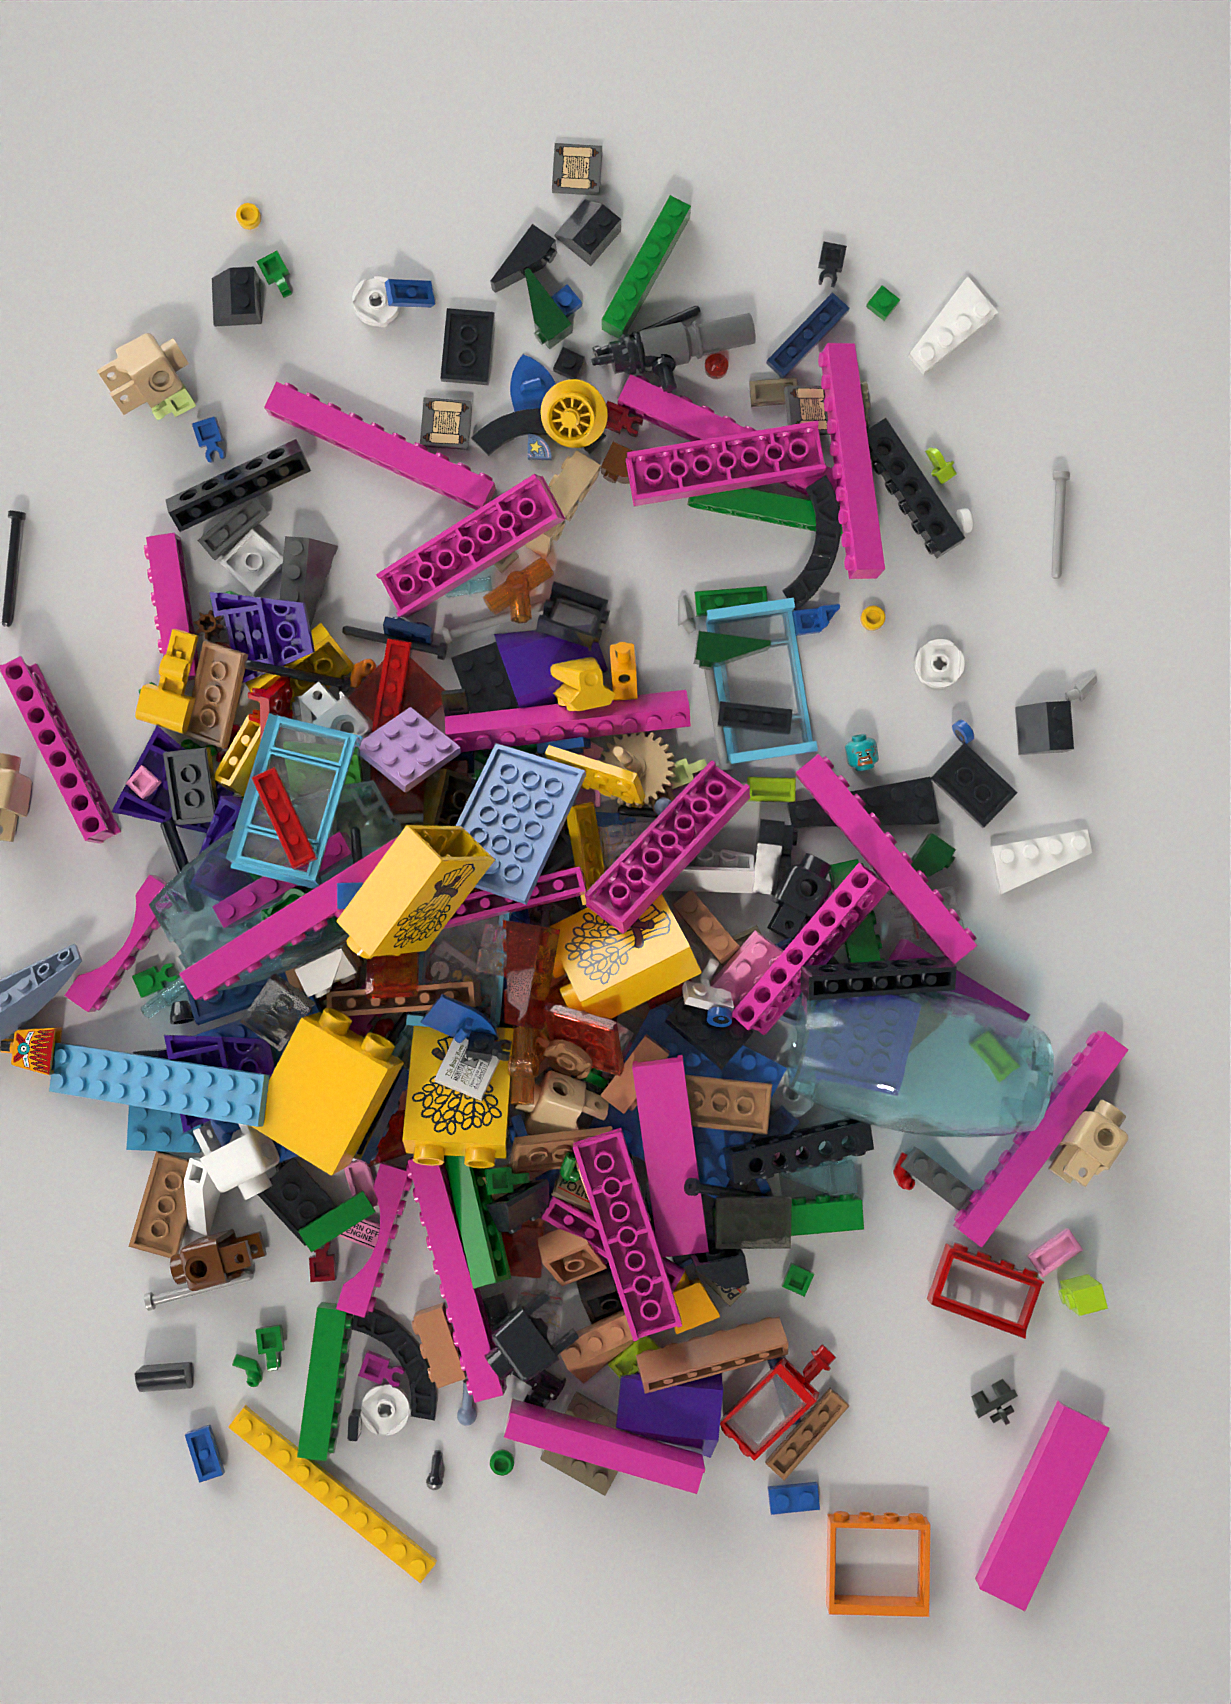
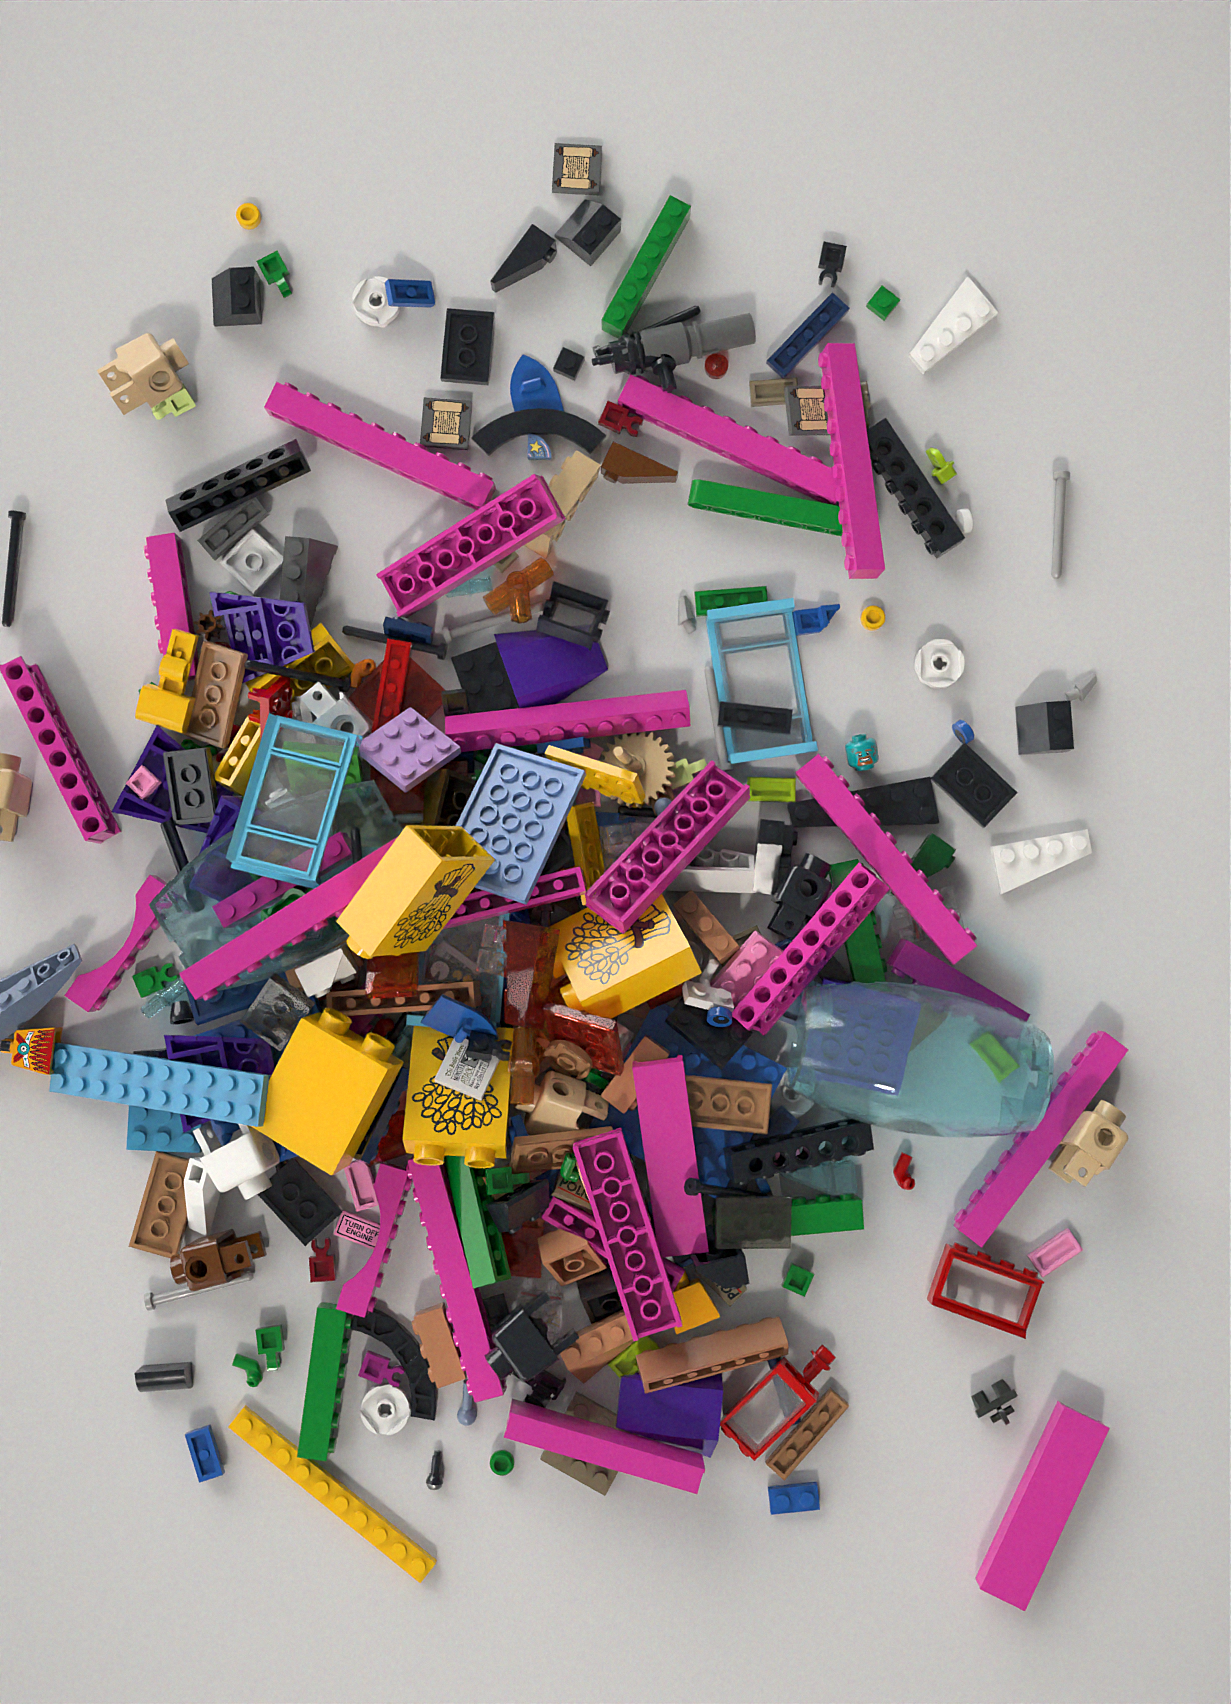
(209, 435): blue plate -> none
(284, 818): red tile -> none
(336, 1221): green tile -> none
(346, 893): blue plate -> none
(354, 1425): black tile -> none
(548, 319): dark green slope -> none
(567, 300): blue plate -> none
(574, 413): yellow piece -> none
(582, 685): yellow piece -> none
(623, 662): light orange torso -> none
(720, 649): dark green slope -> none
(725, 463): dark pink tile -> none
(825, 544): black tile -> none
(878, 978): black brick -> none
(879, 1605): orange window -> none
(936, 1178): dark grey plate -> none
(1083, 1295): lime brick -> none

